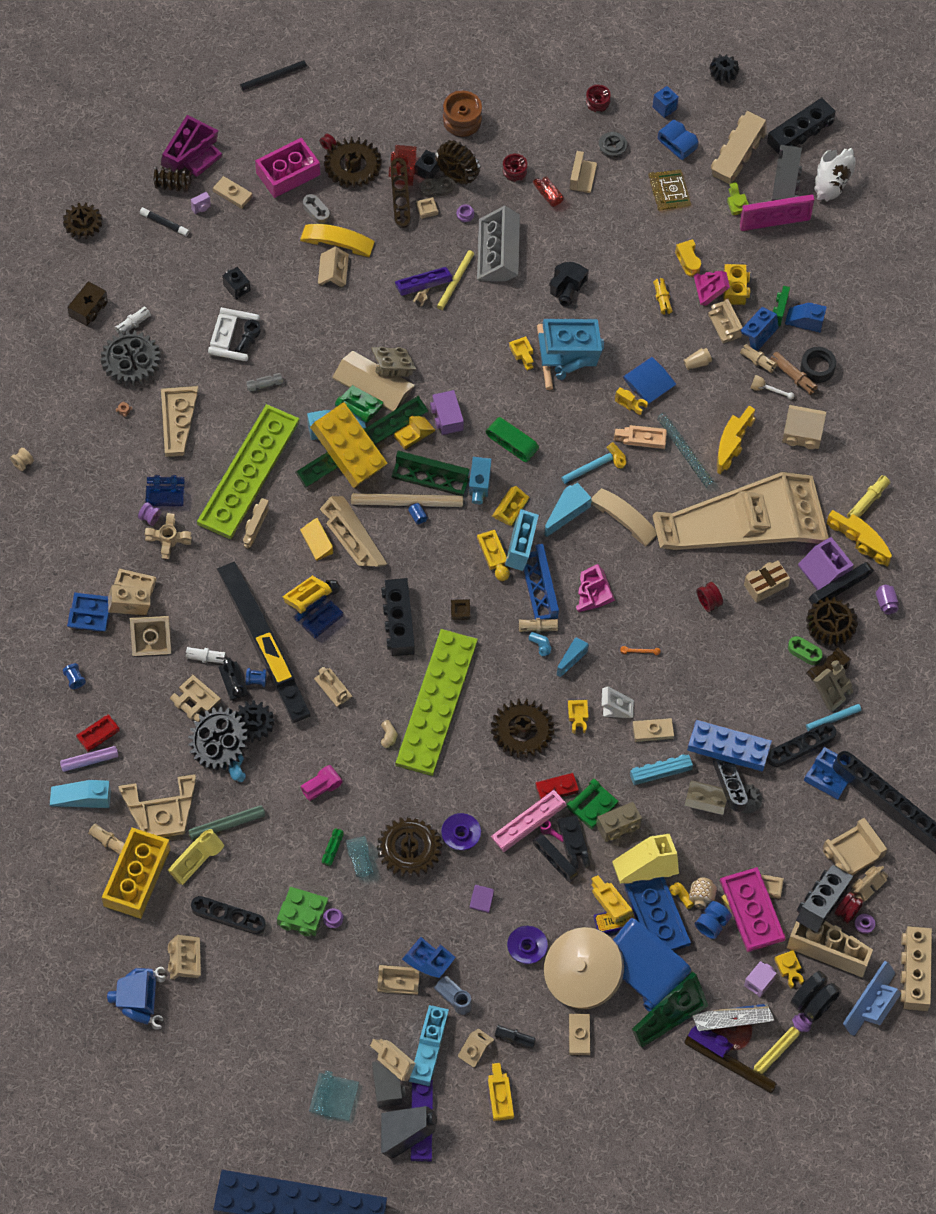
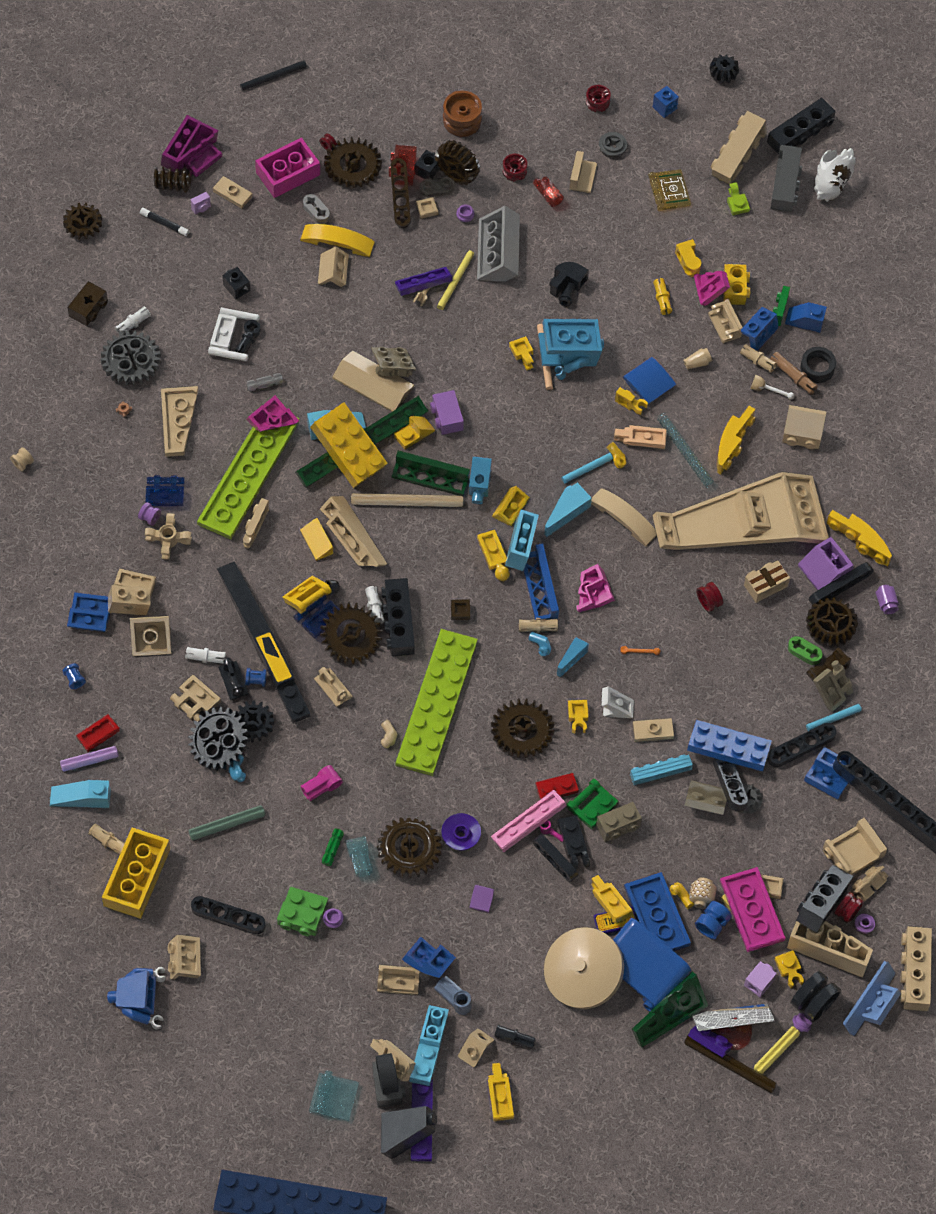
(161, 816): tan wing -> none
(193, 857): light yellow plate -> none
(272, 415): none -> dark pink slope
(360, 403): green plate -> none
(365, 622): none -> dark brown gear
(374, 603): none -> white pin
(387, 1073): none -> black tyre
(417, 513): blue hinge -> none
(512, 439): green beam -> none
(527, 936): dark purple dish -> none
(579, 1034): tan plate -> none
(648, 860): light yellow slope -> none
(678, 139): blue brick -> none
(776, 212): dark pink tile -> none
(873, 493): light yellow pin -> none

